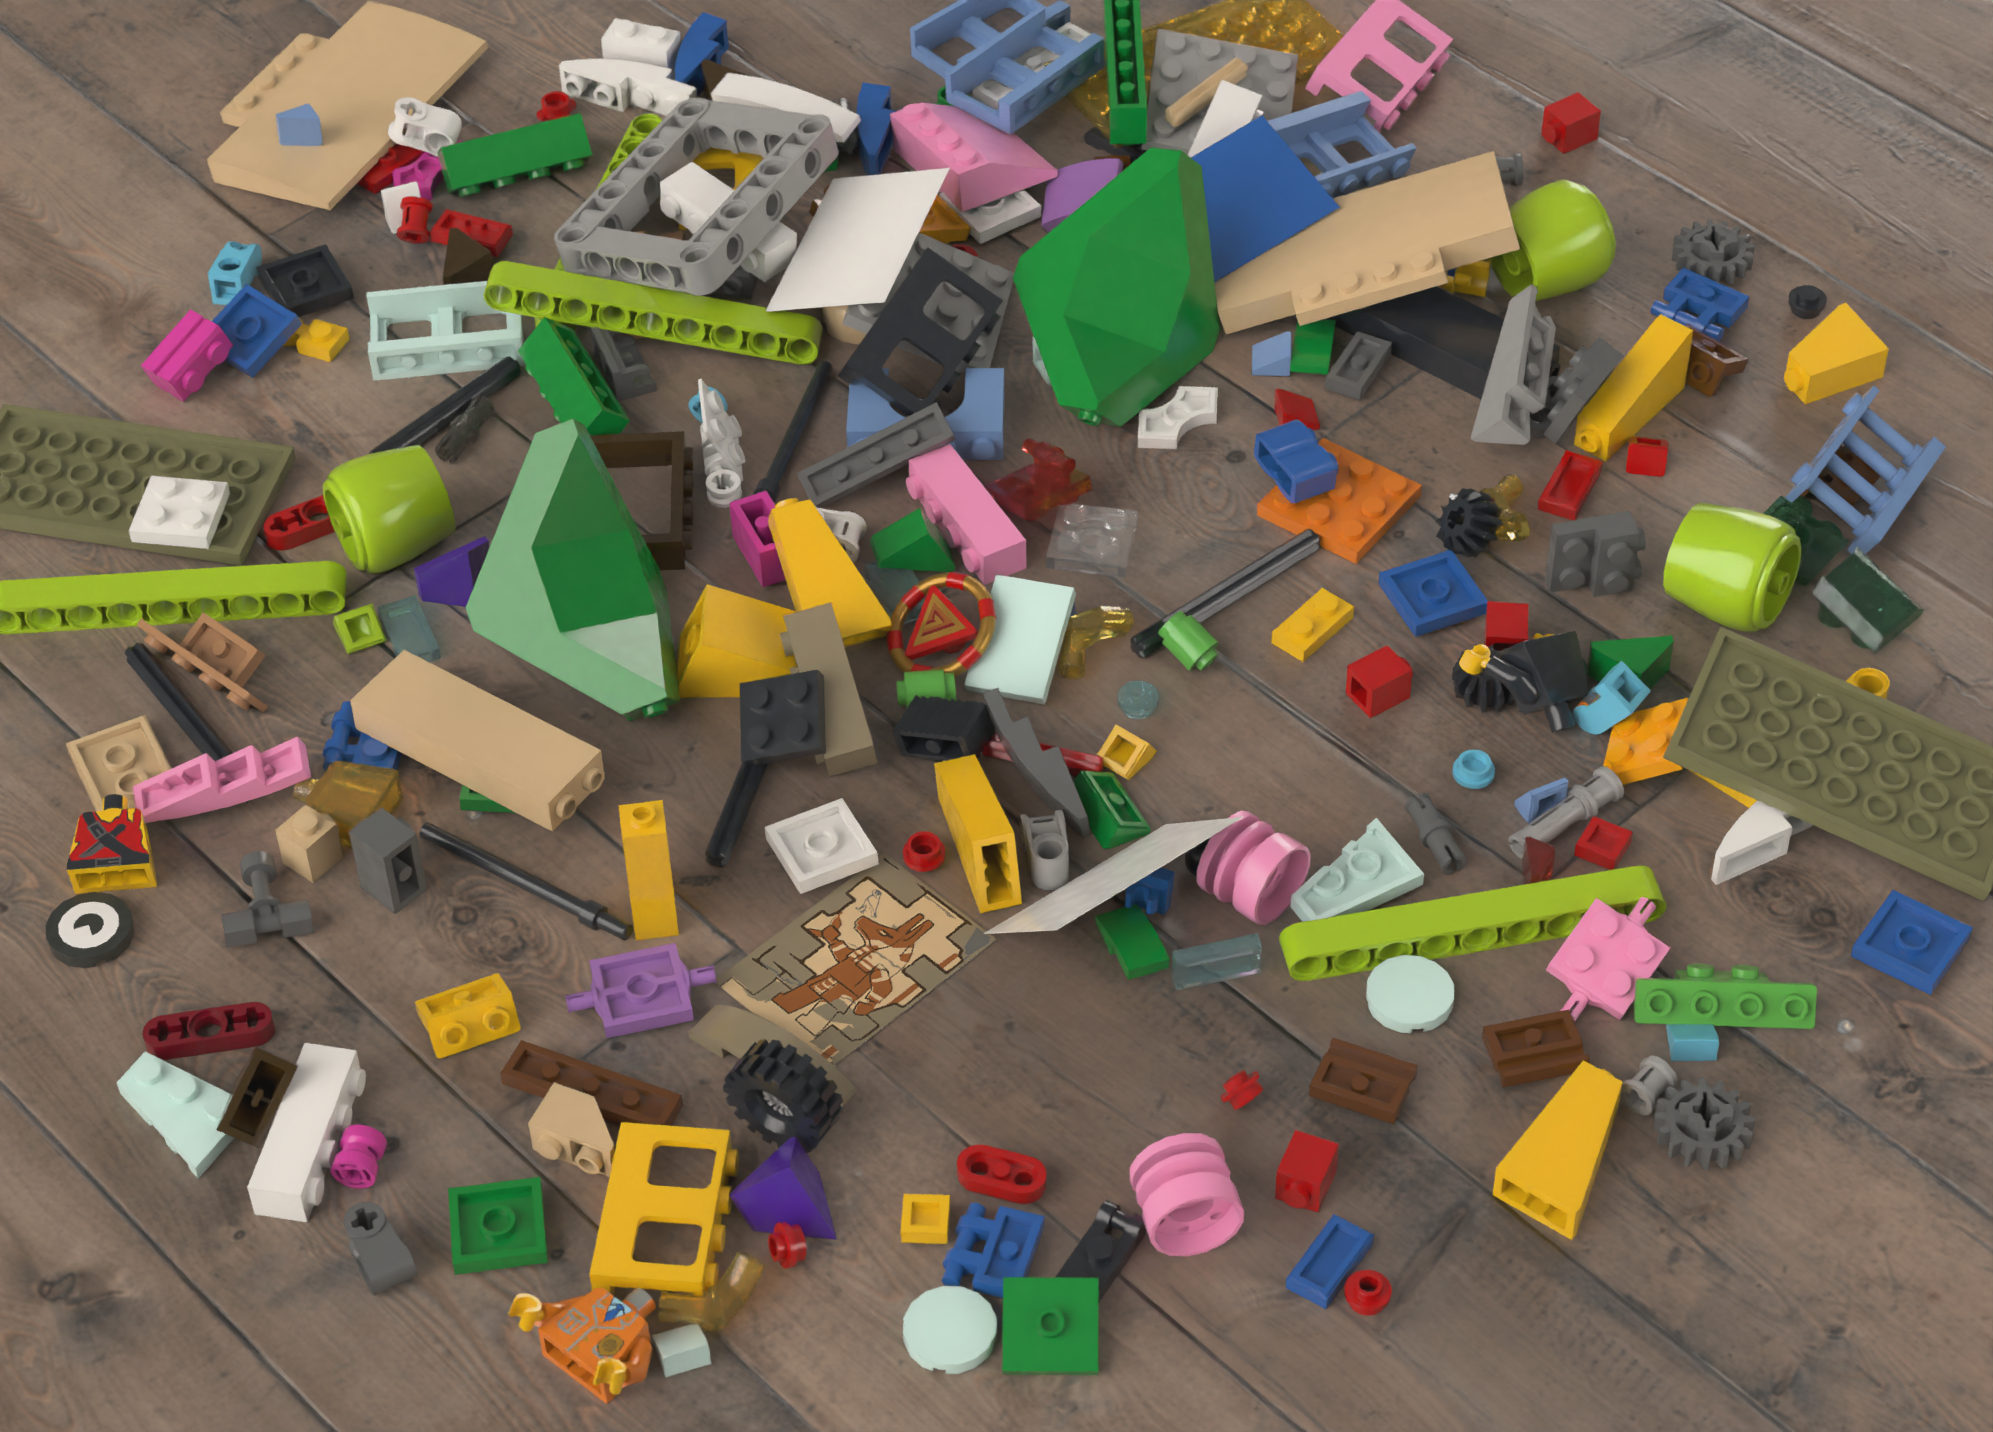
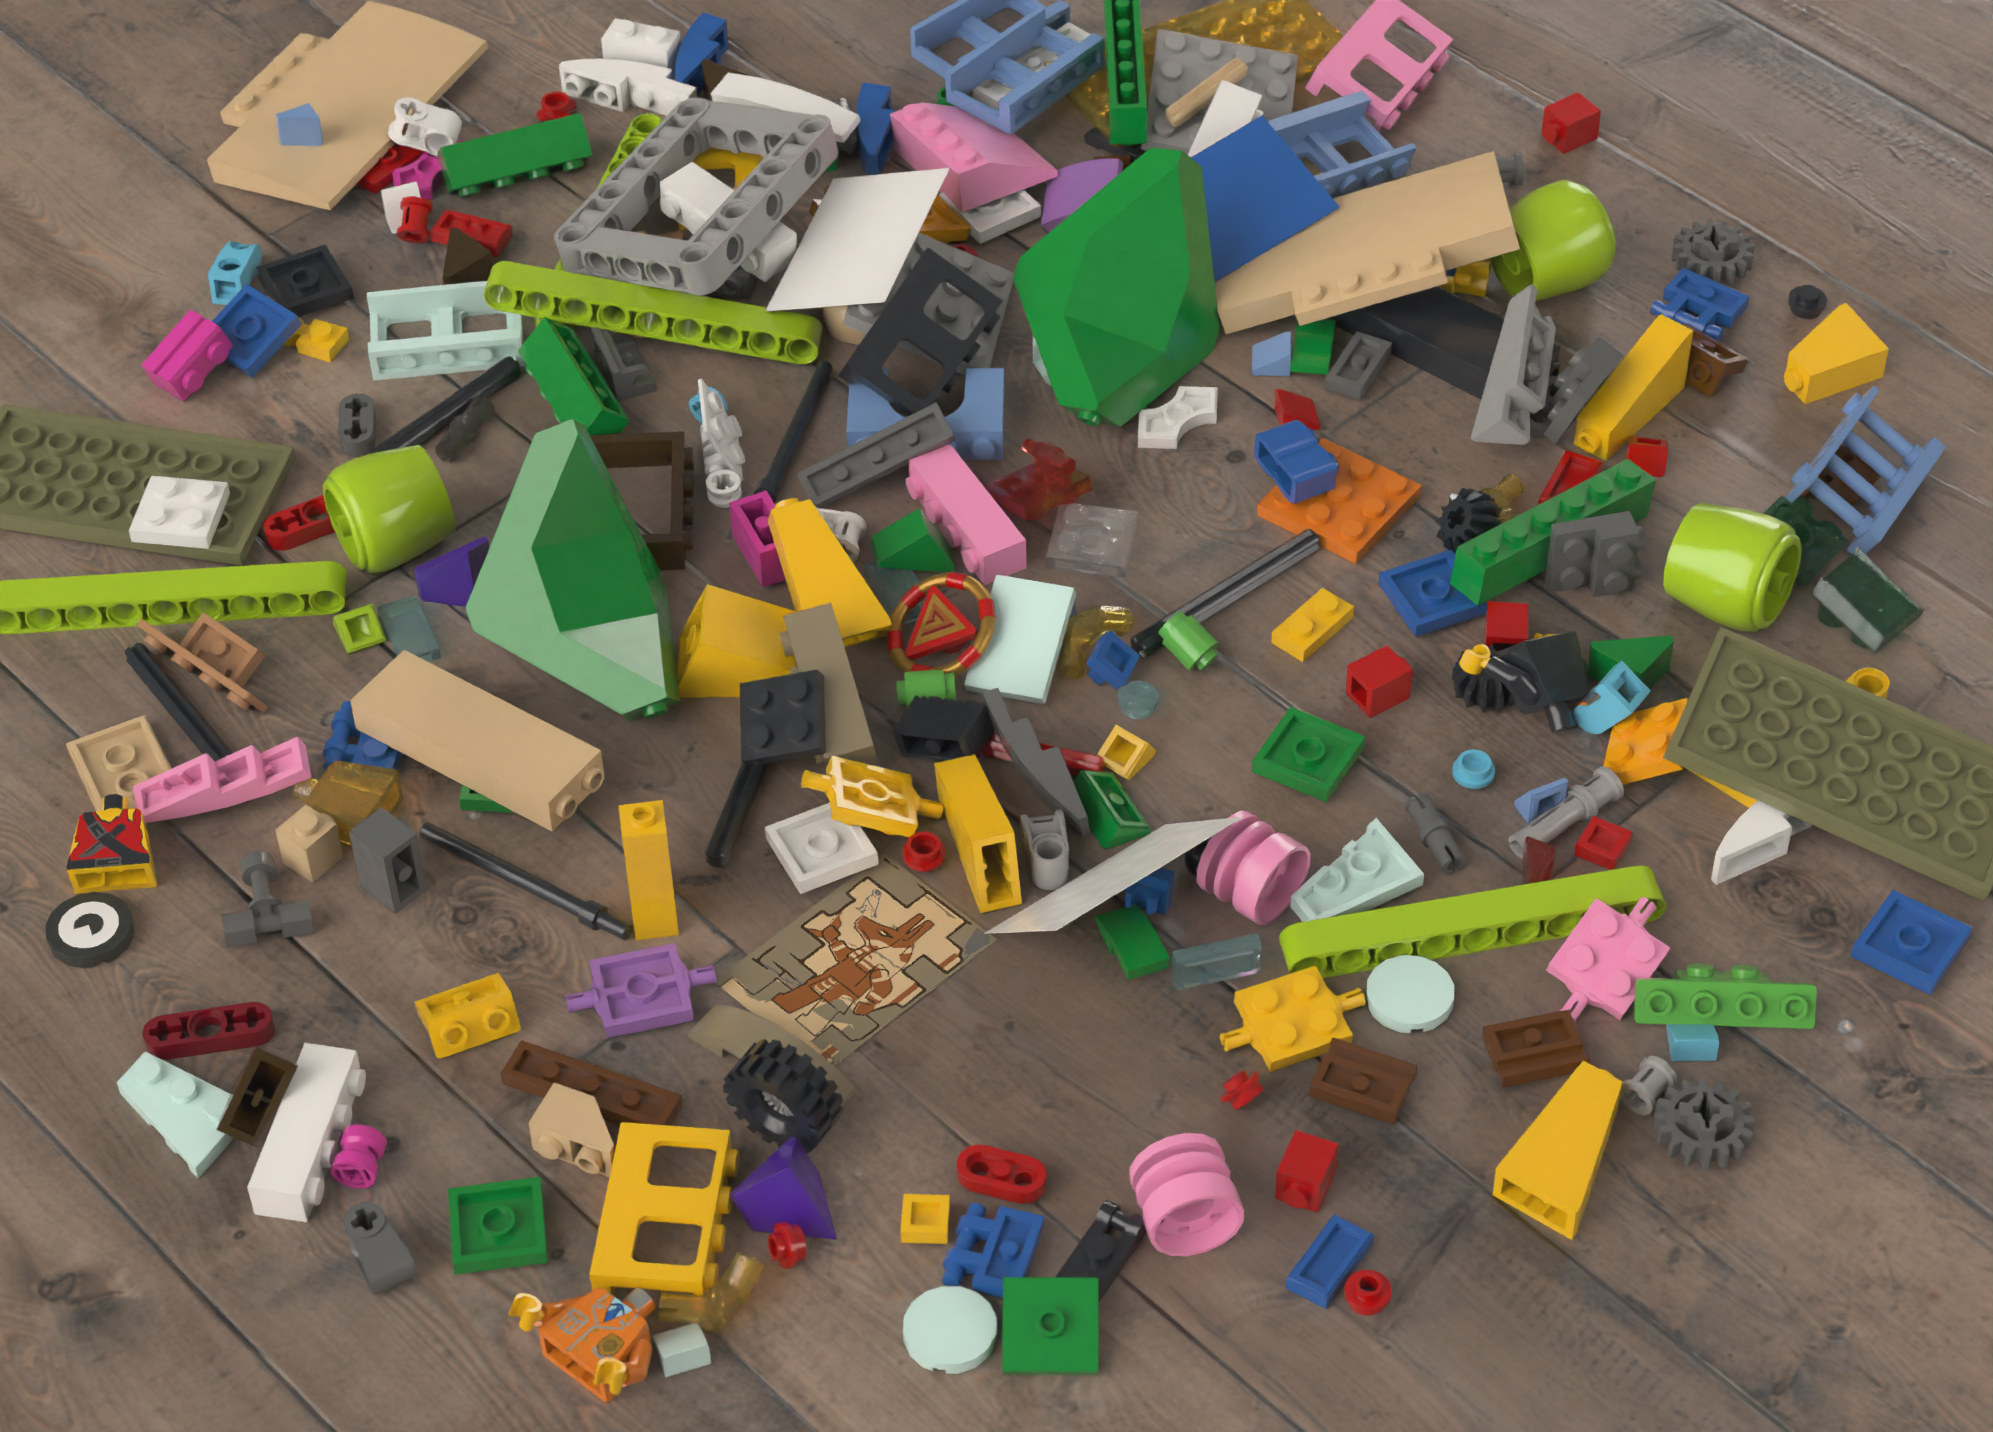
(351, 425): none -> dark grey beam
(871, 796): none -> yellow plate
(1111, 661): none -> blue tile
(1291, 1018): none -> yellow plate
(1308, 754): none -> green plate
(1521, 545): none -> green brick

